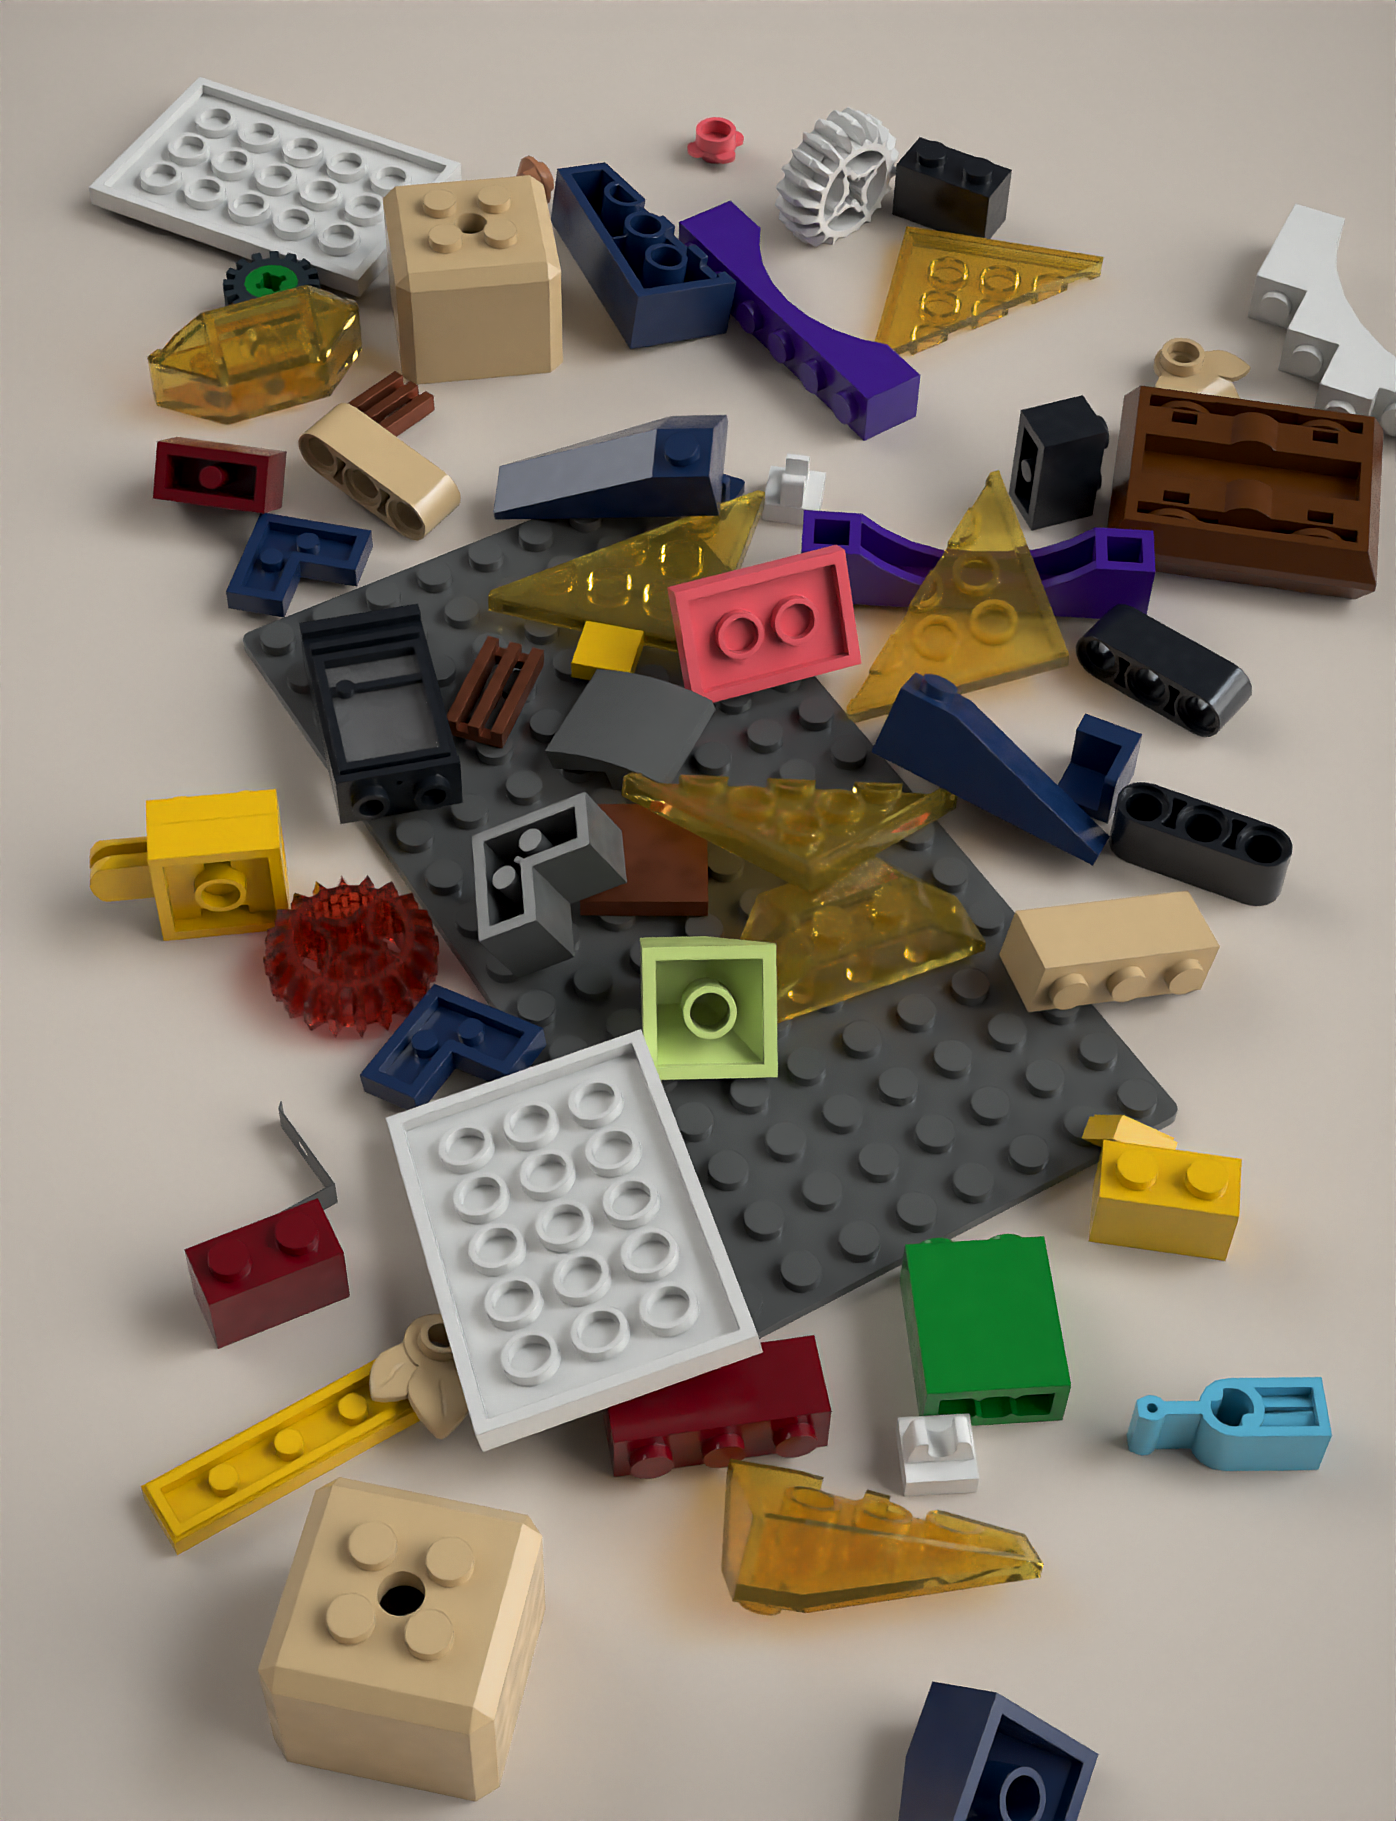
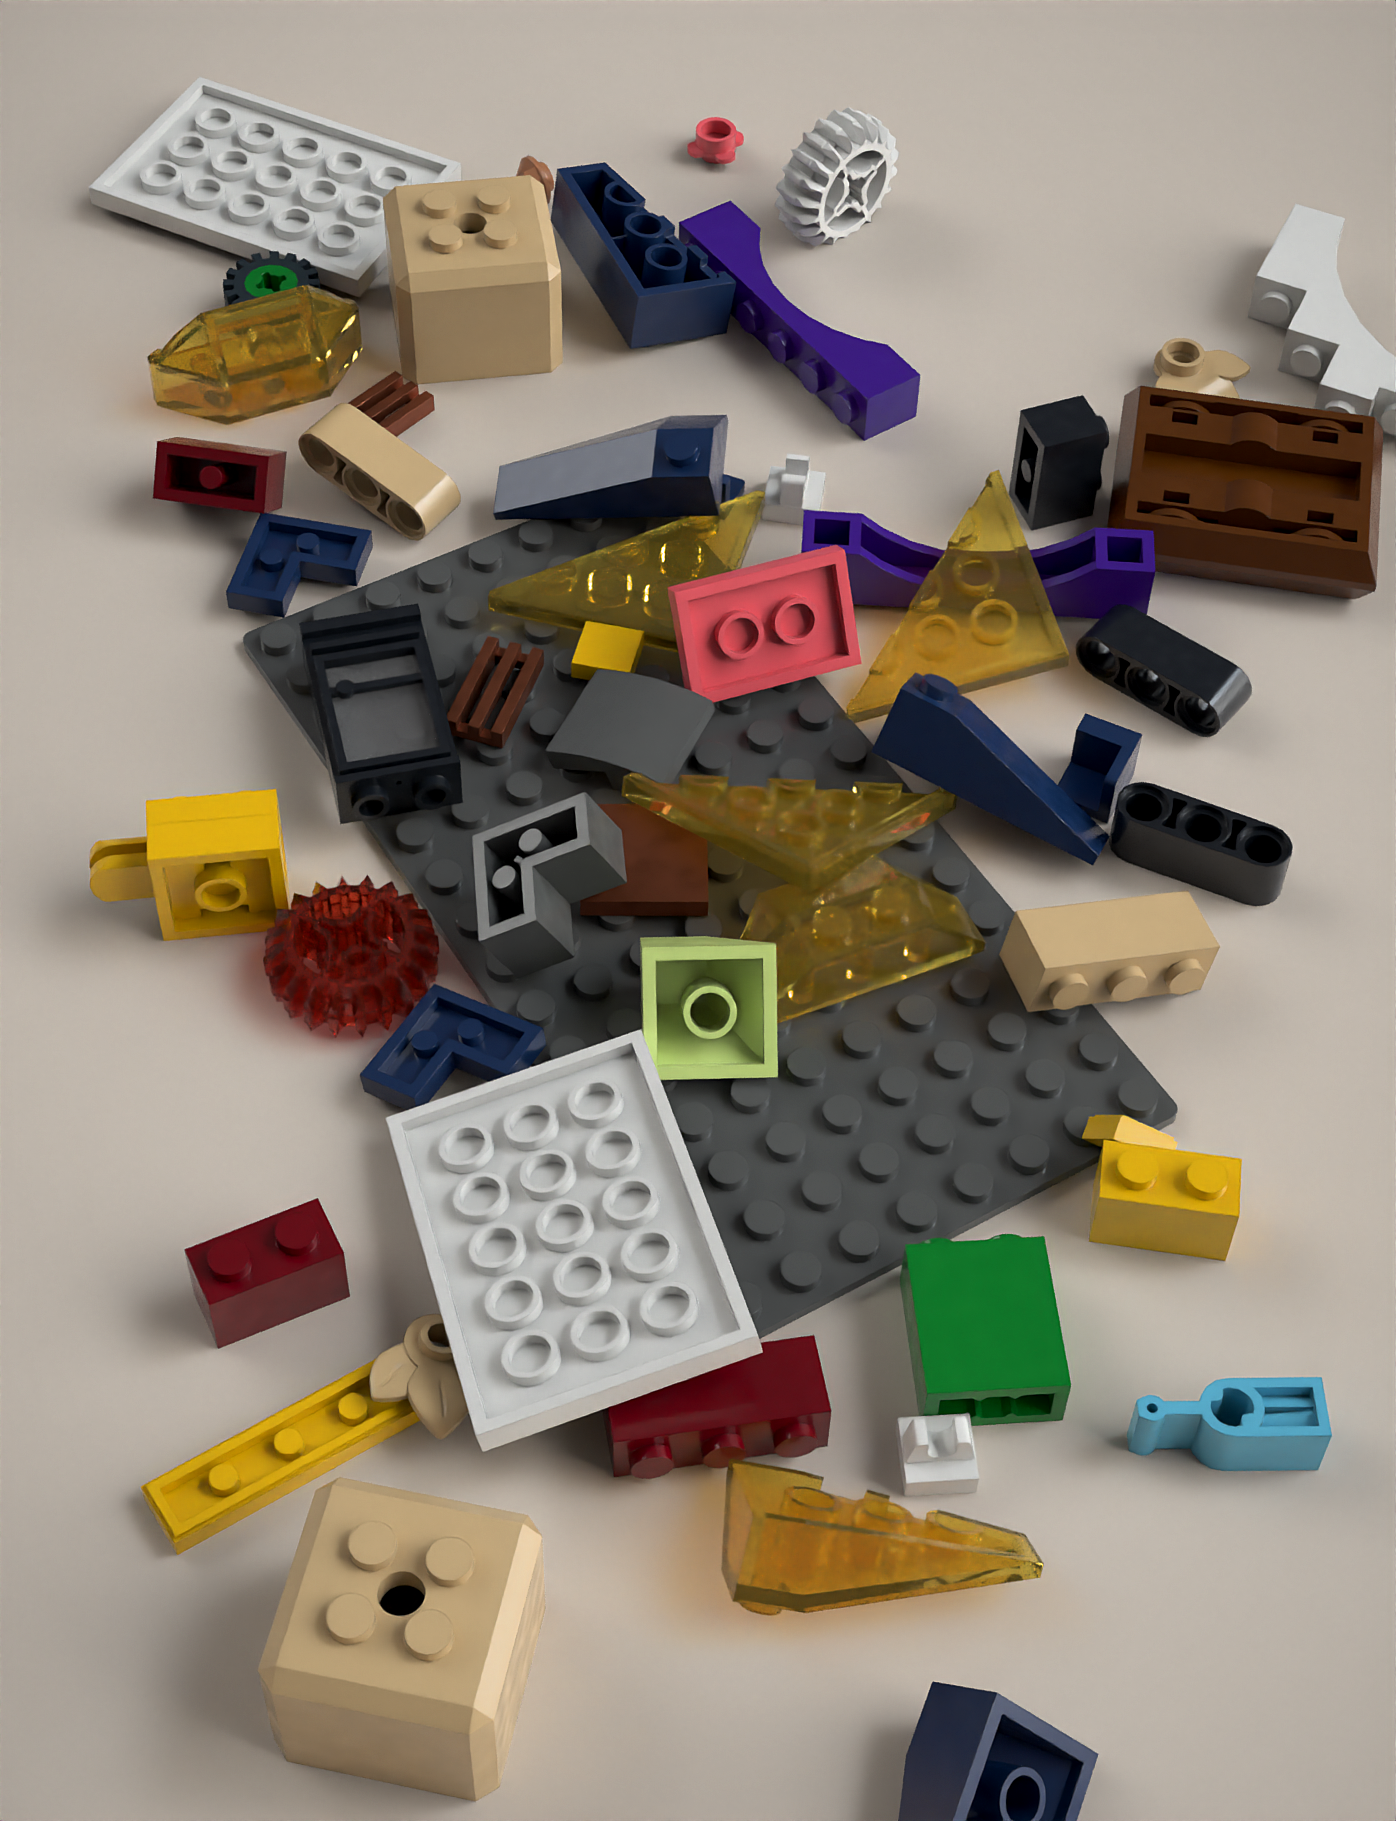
(327, 1195): dark grey piece -> none
(951, 190): black brick -> none
(968, 280): clear yellow tile -> none

